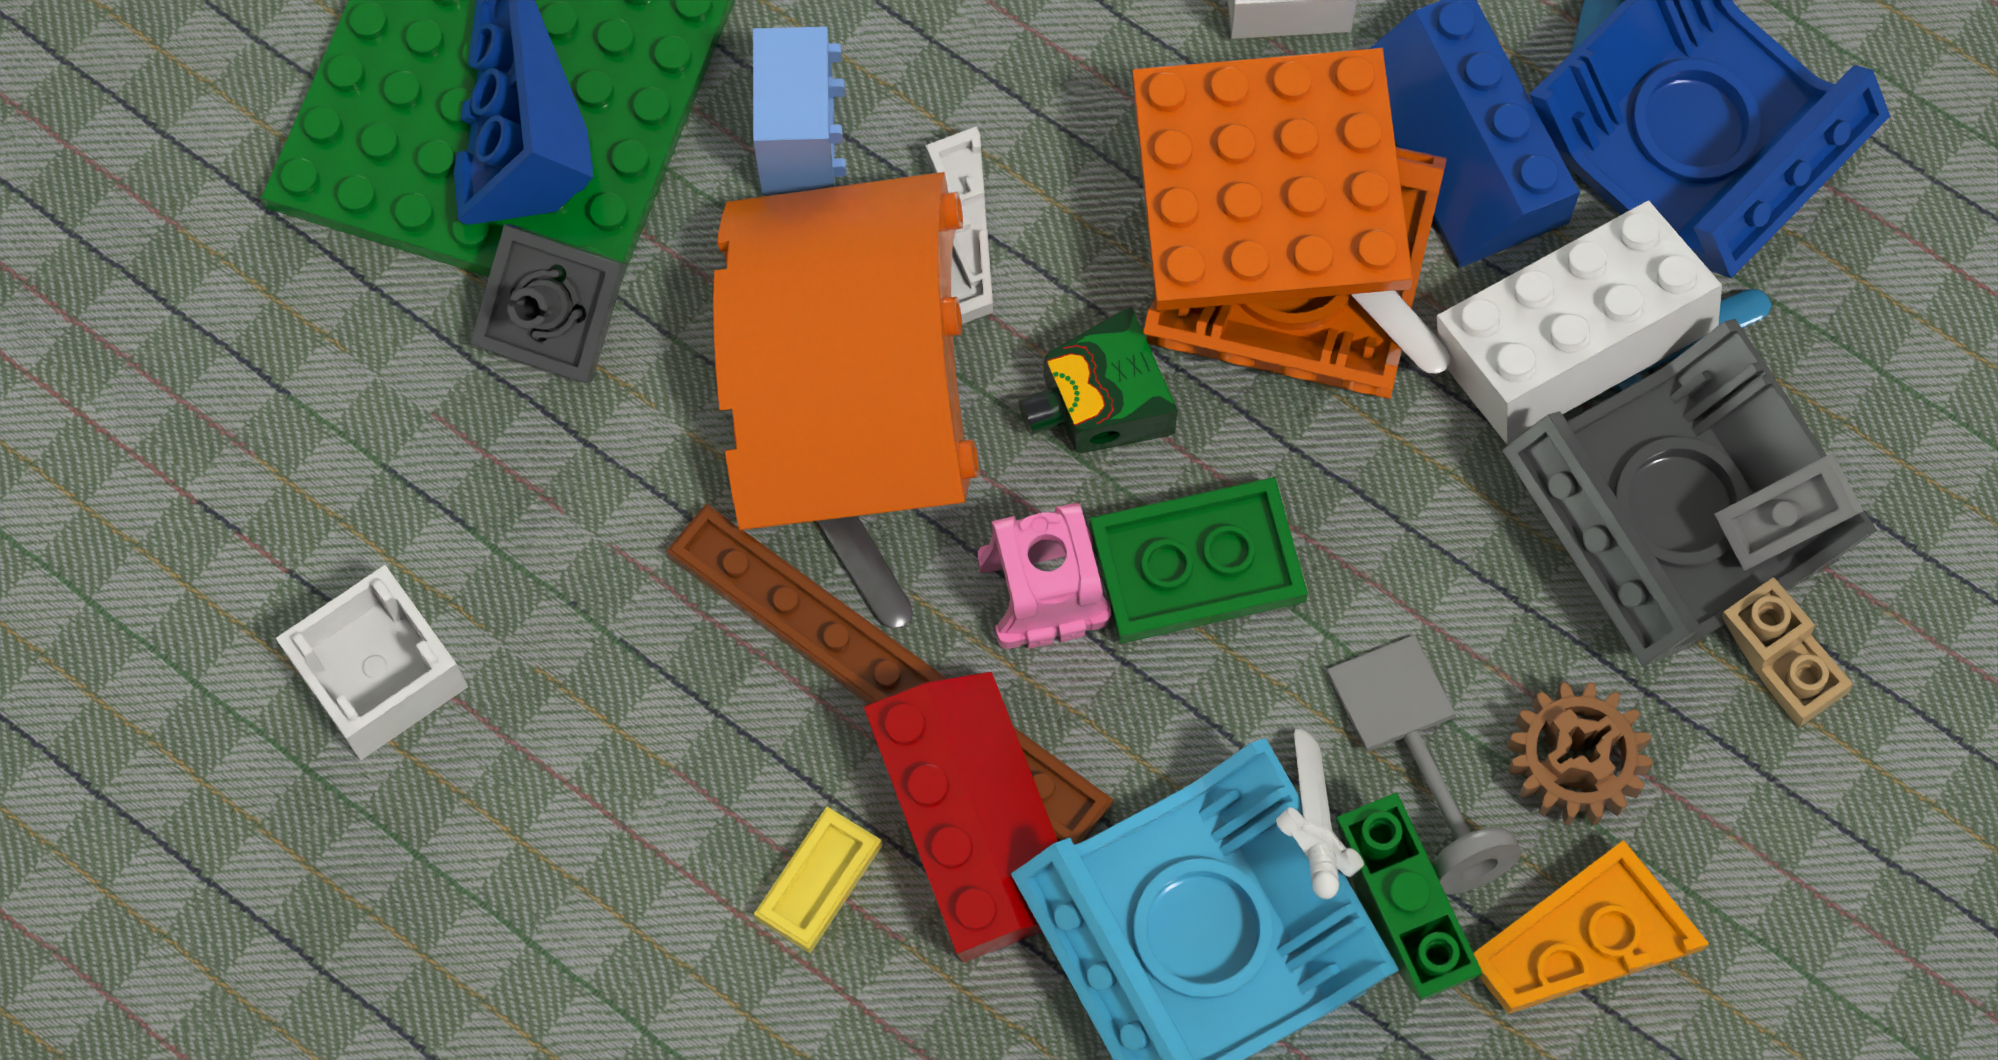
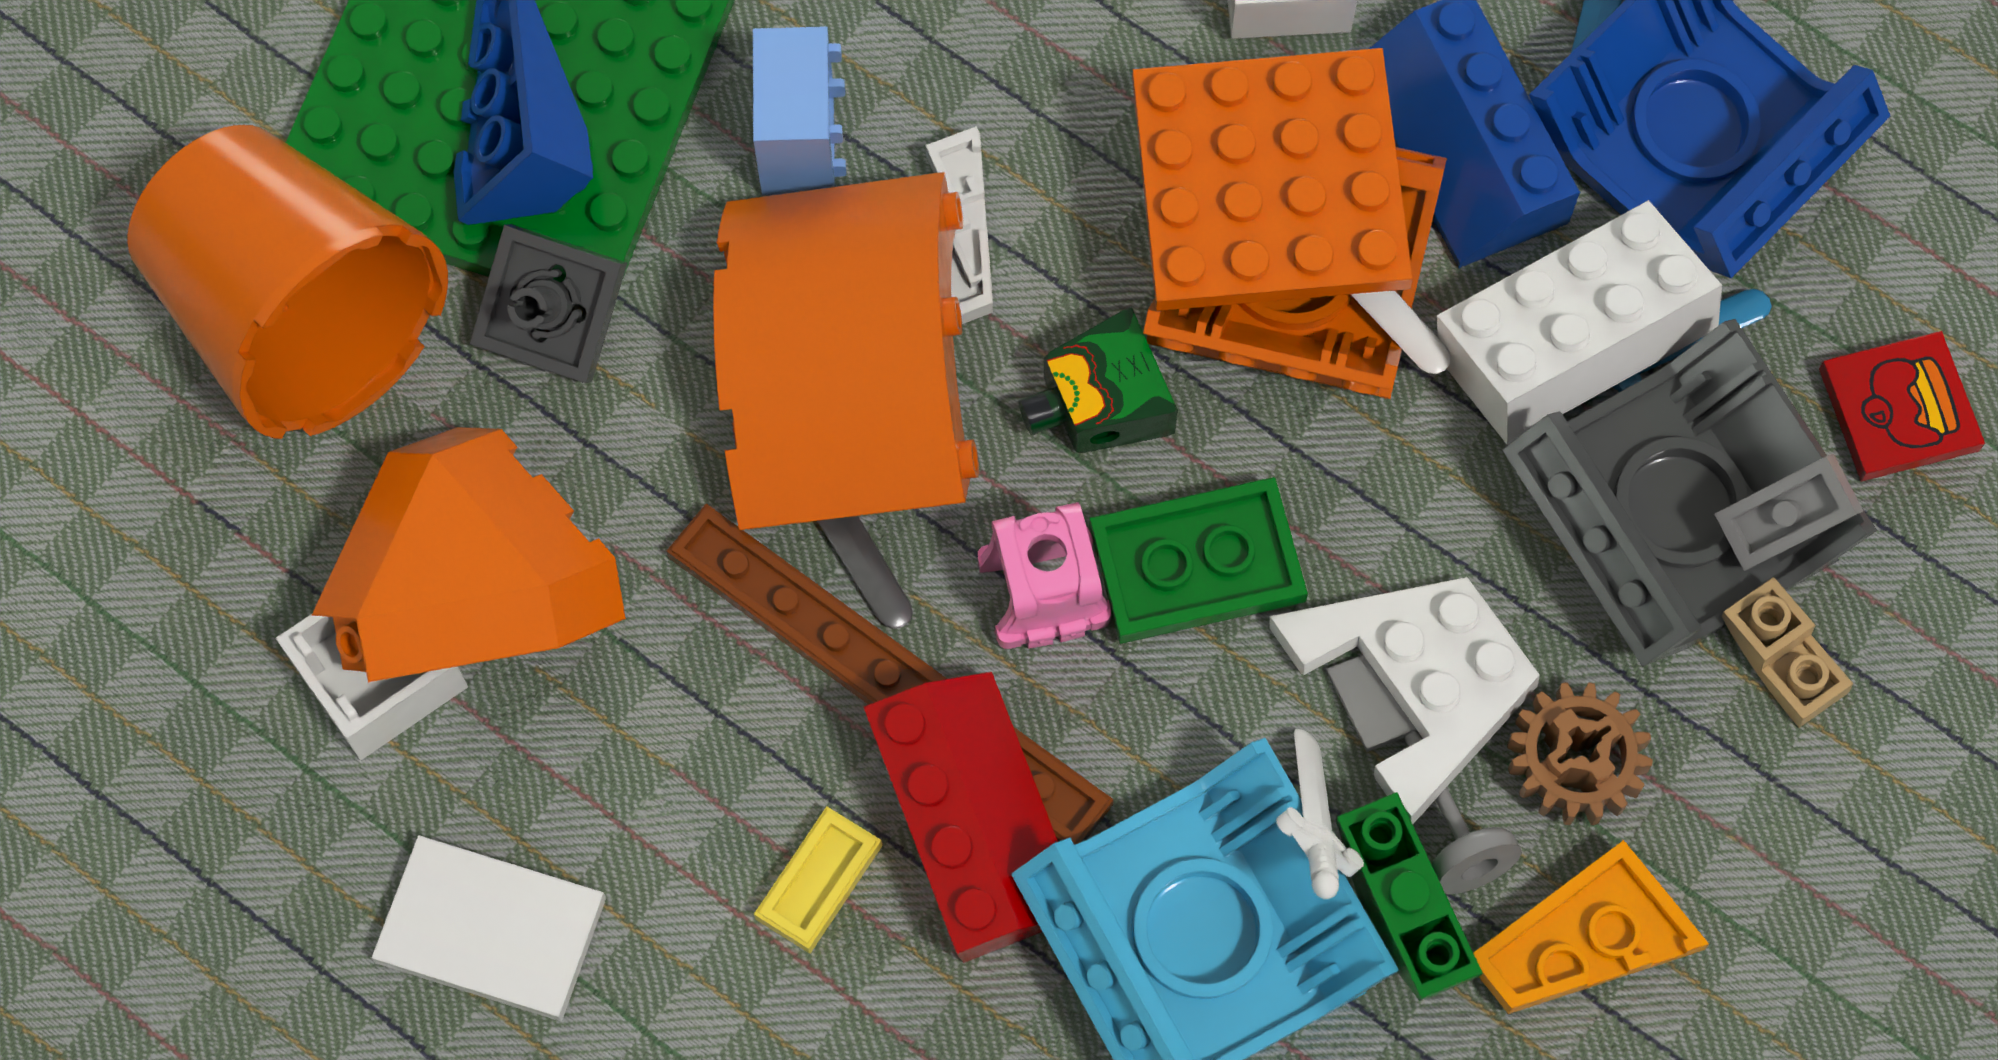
(285, 278): none -> orange cone
(464, 563): none -> orange panel
(489, 928): none -> white tile
(1441, 662): none -> white wing
(1901, 406): none -> red tile

